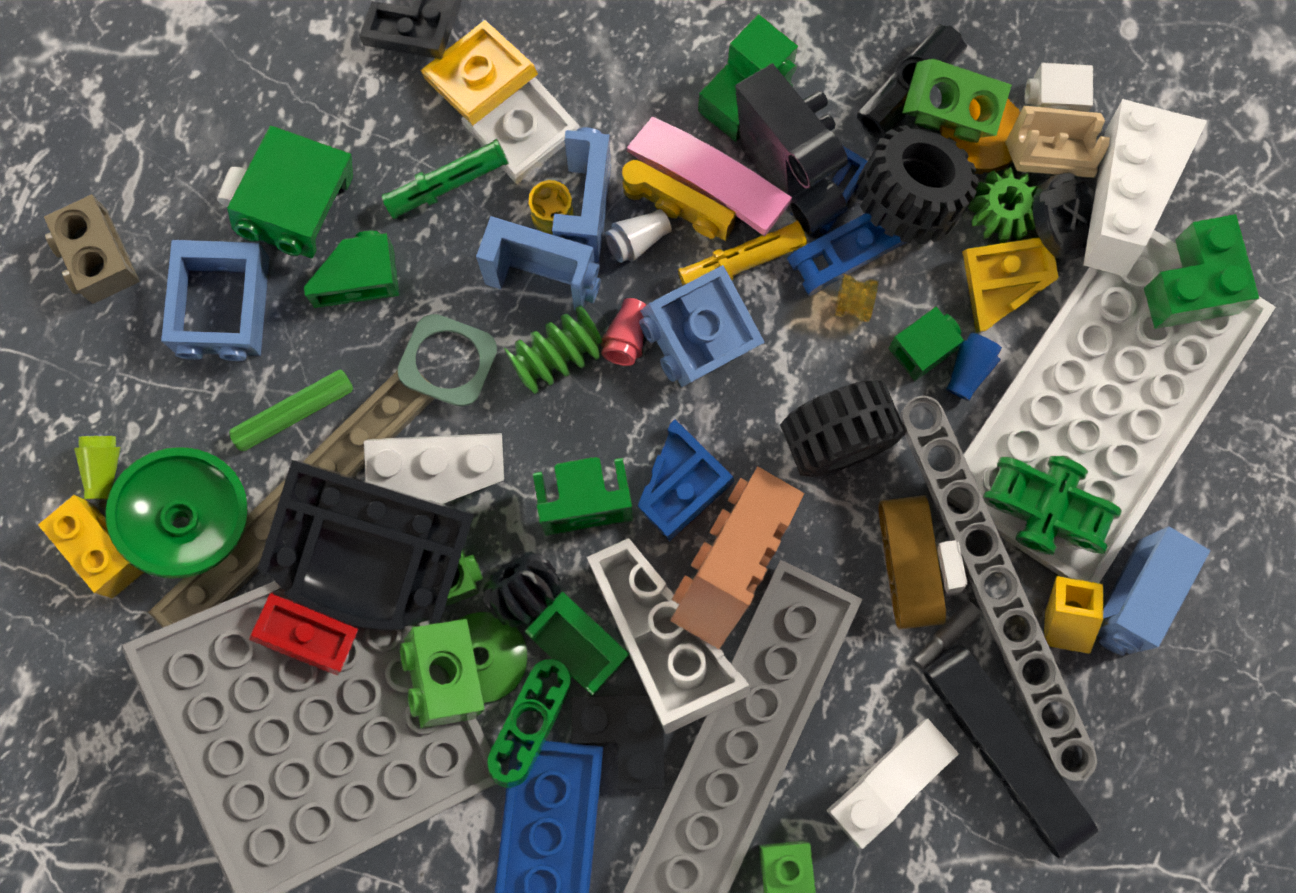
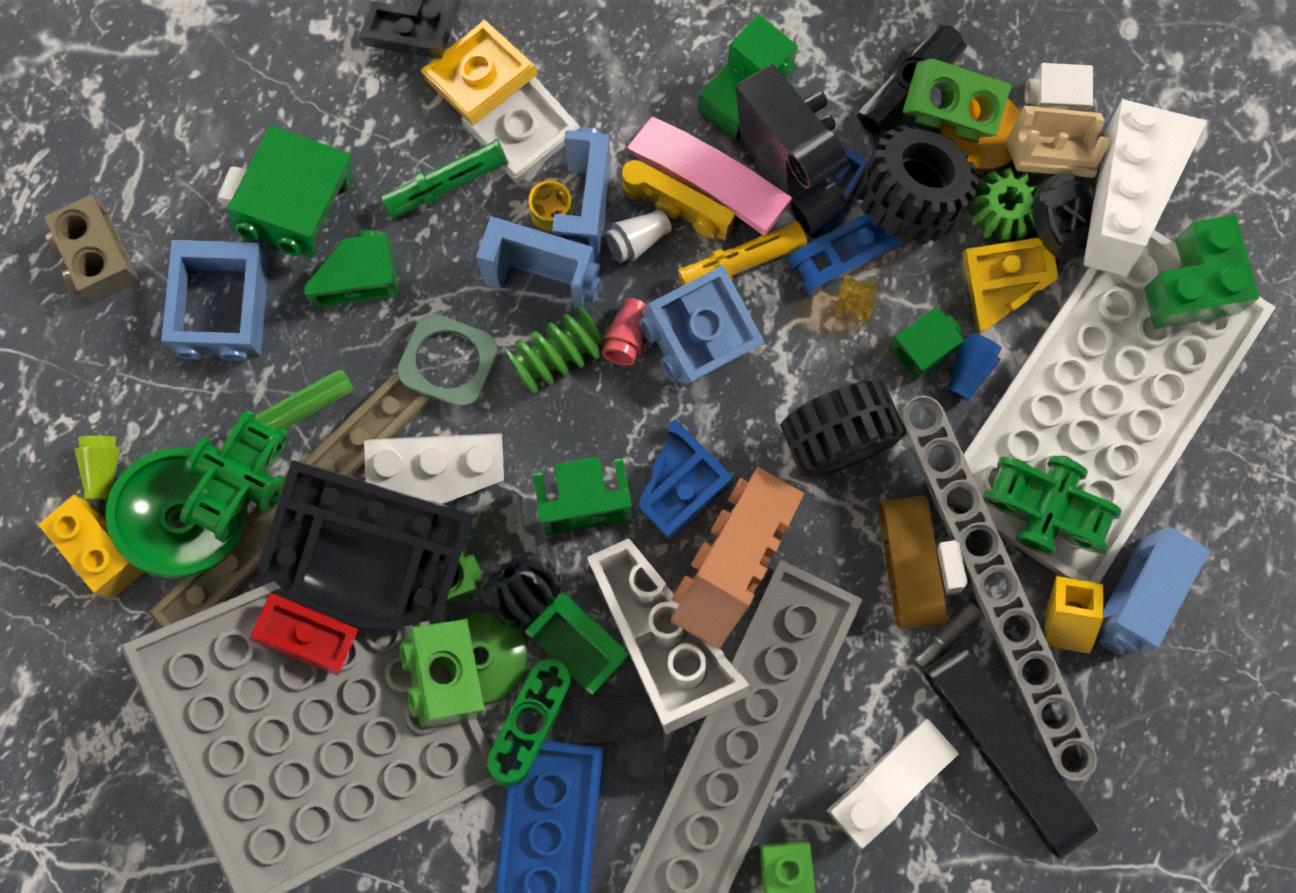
(234, 476): none -> green axle

